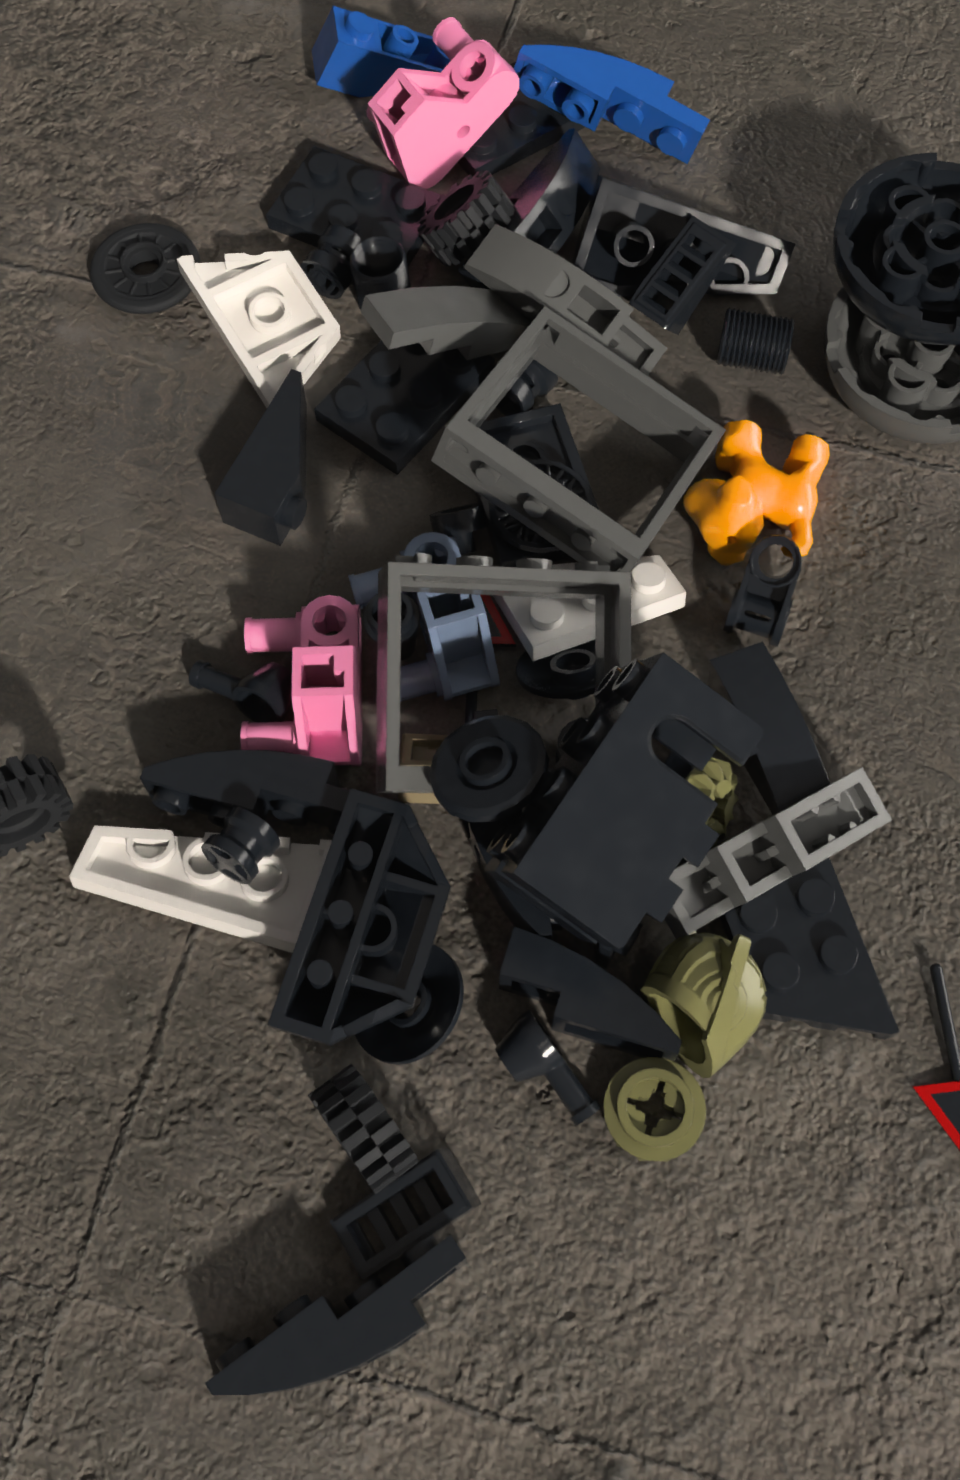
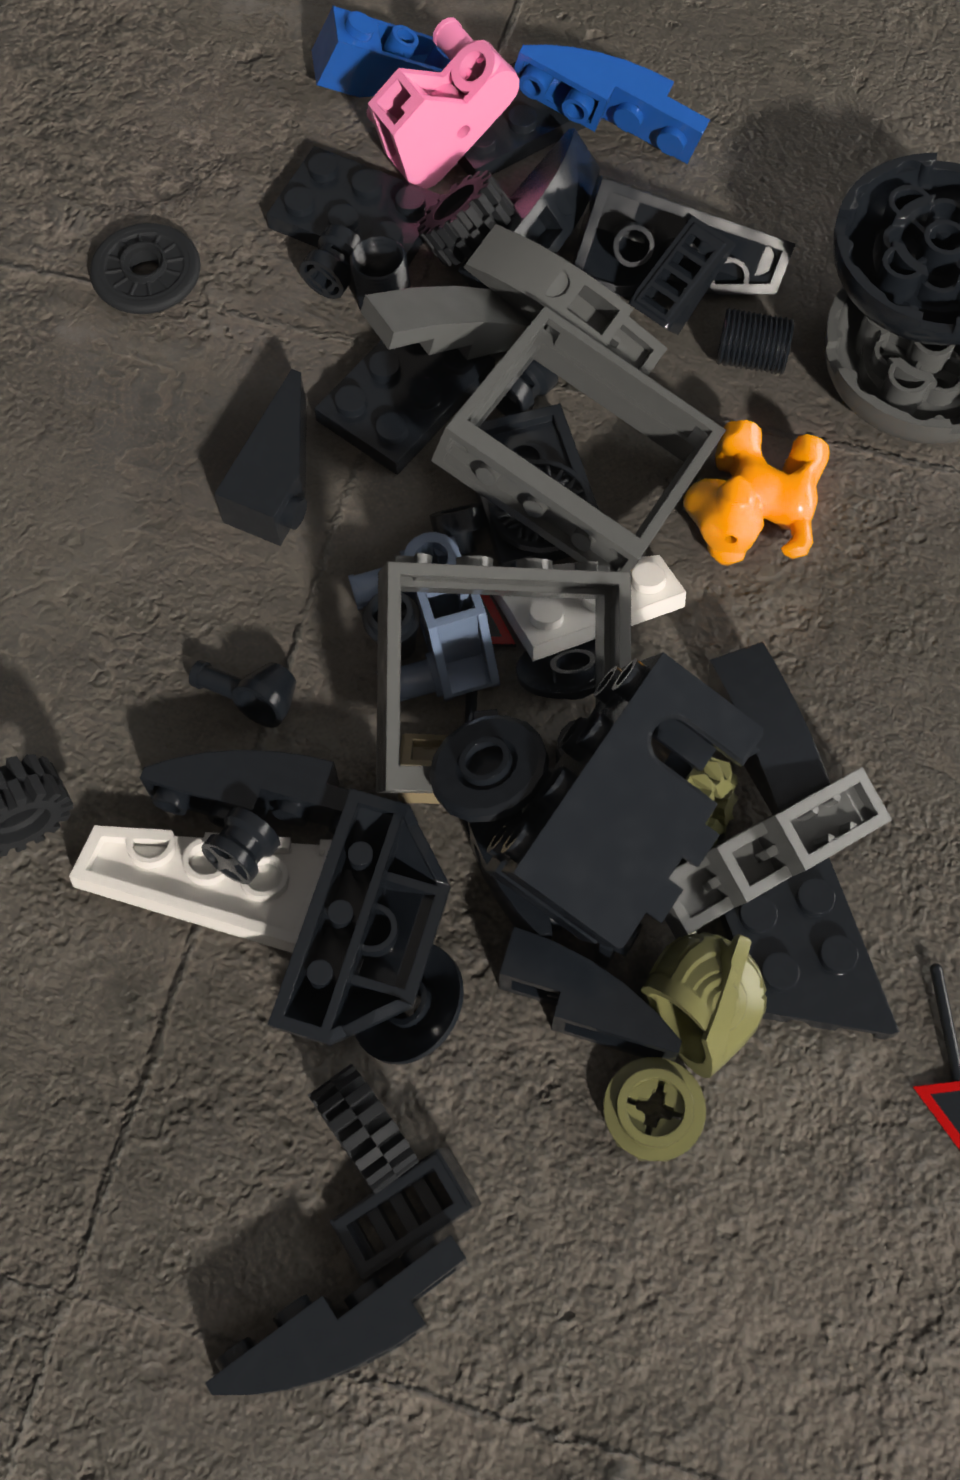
(264, 315): white wing -> none
(323, 681): bright pink piece -> none
(531, 1053): black bar -> none
(765, 594): black piece -> none

